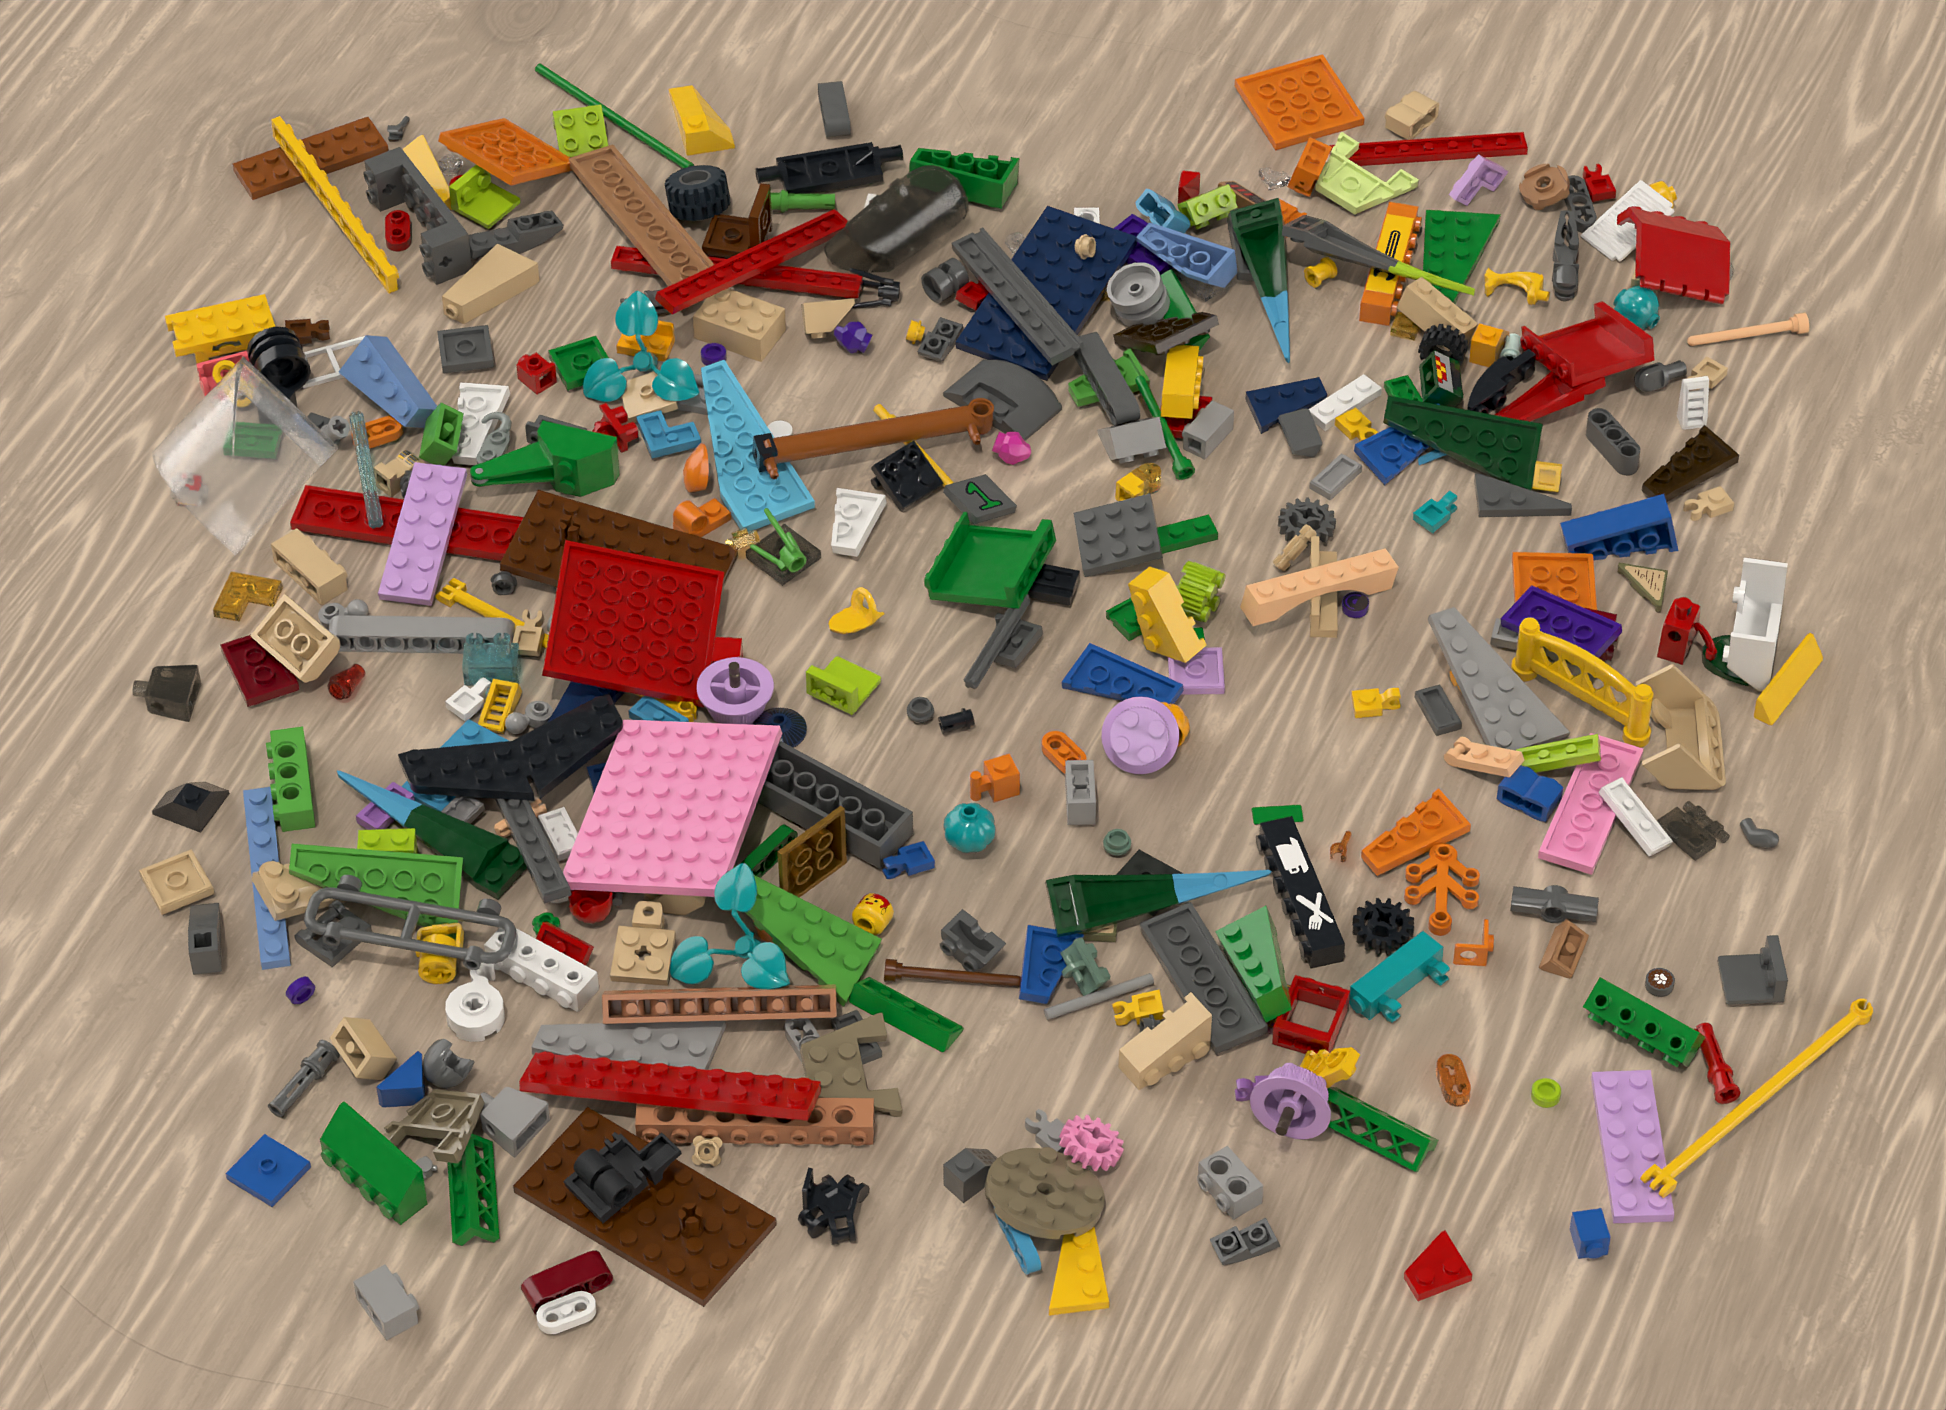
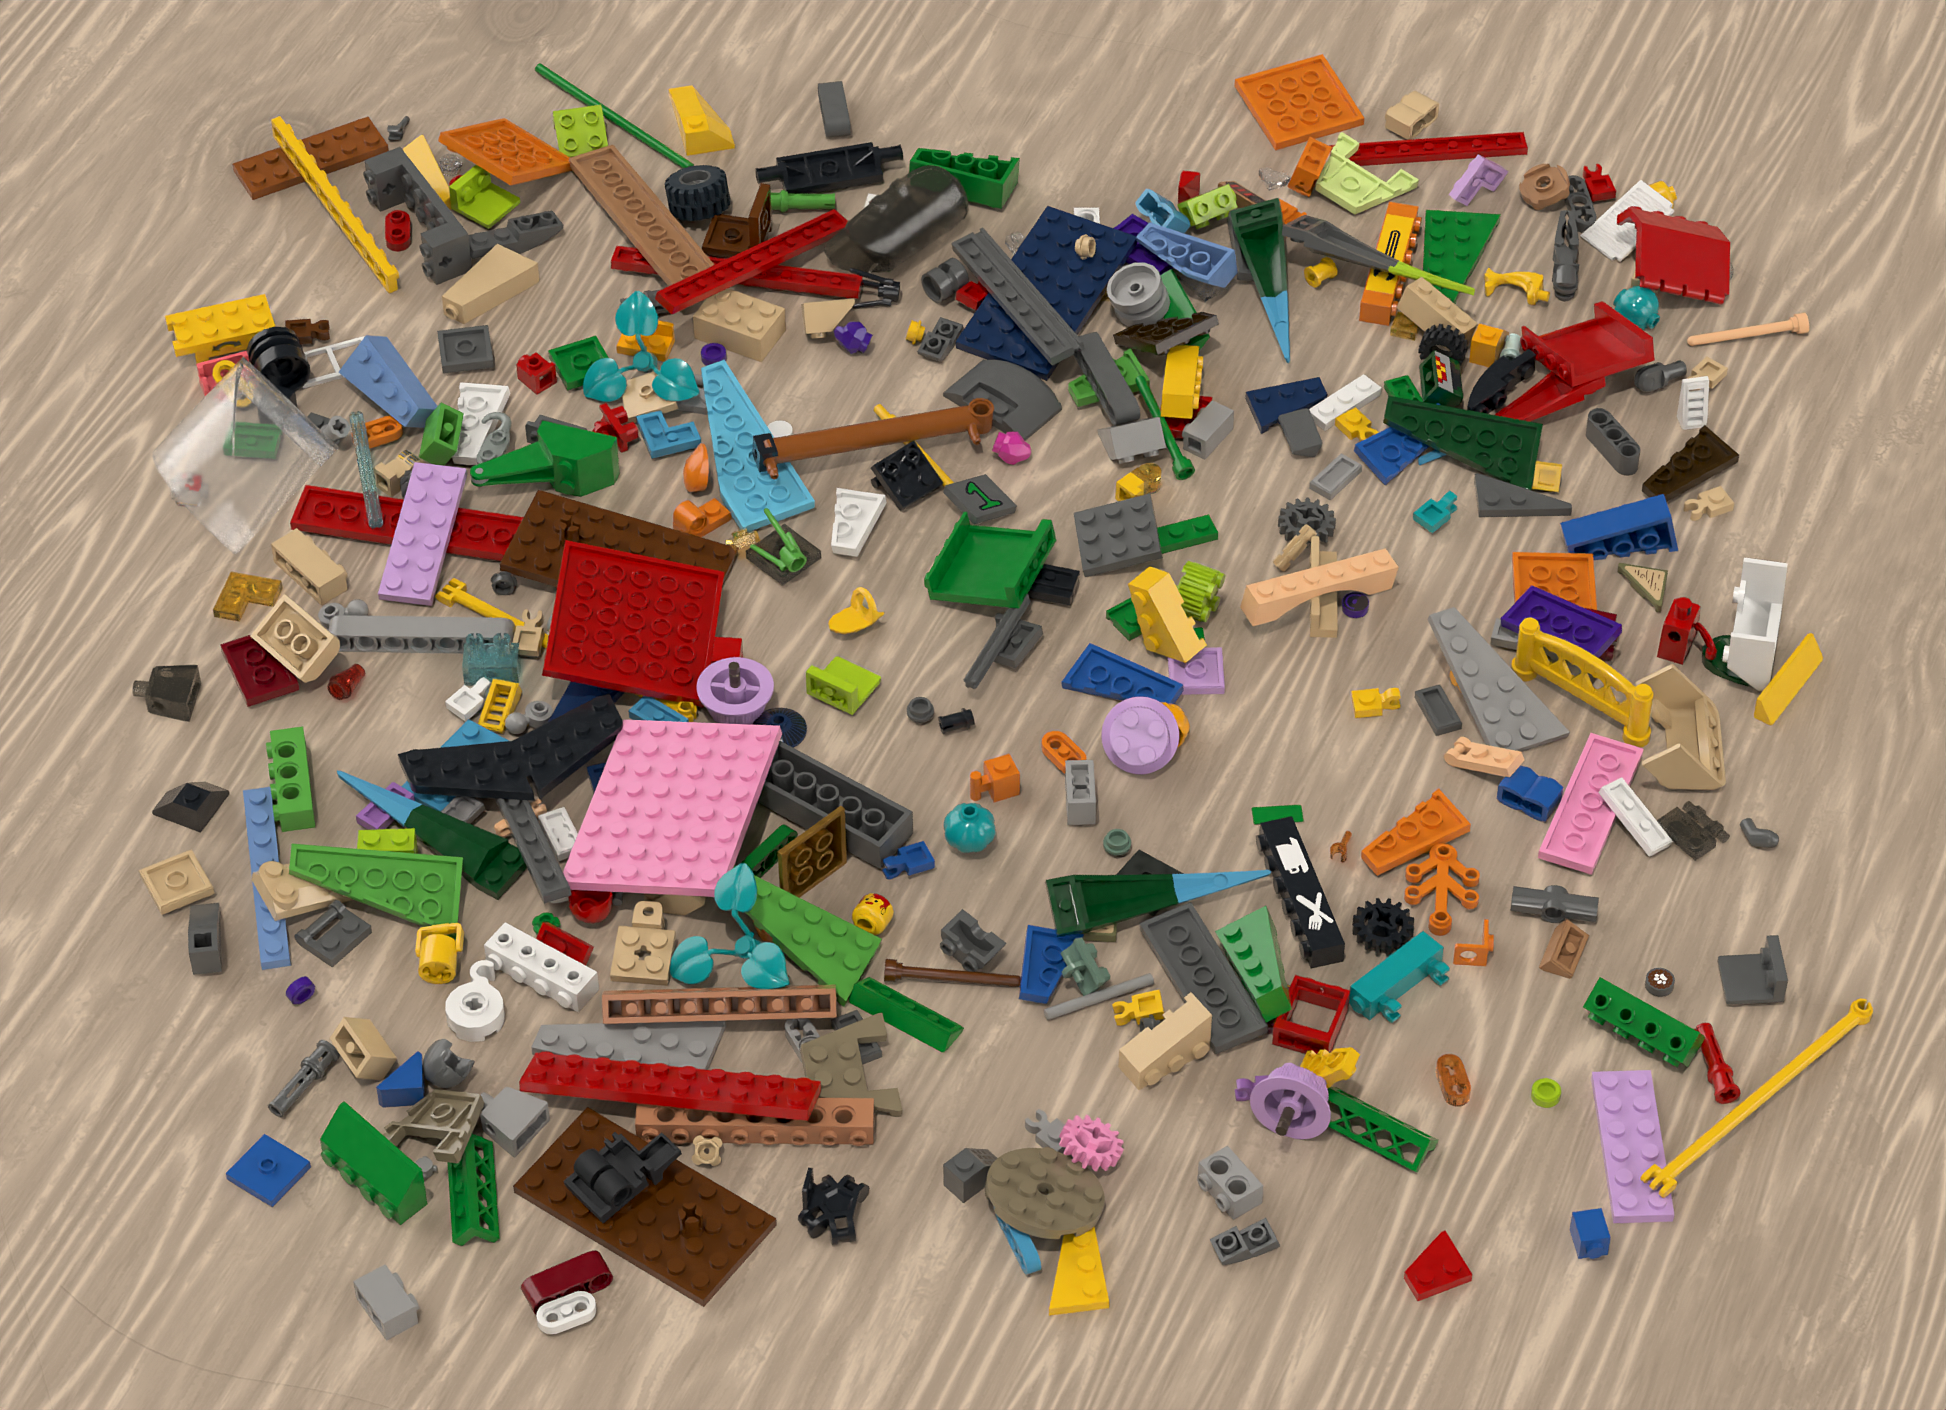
(349, 890): dark grey bar -> none
(1562, 753): lime plate -> none

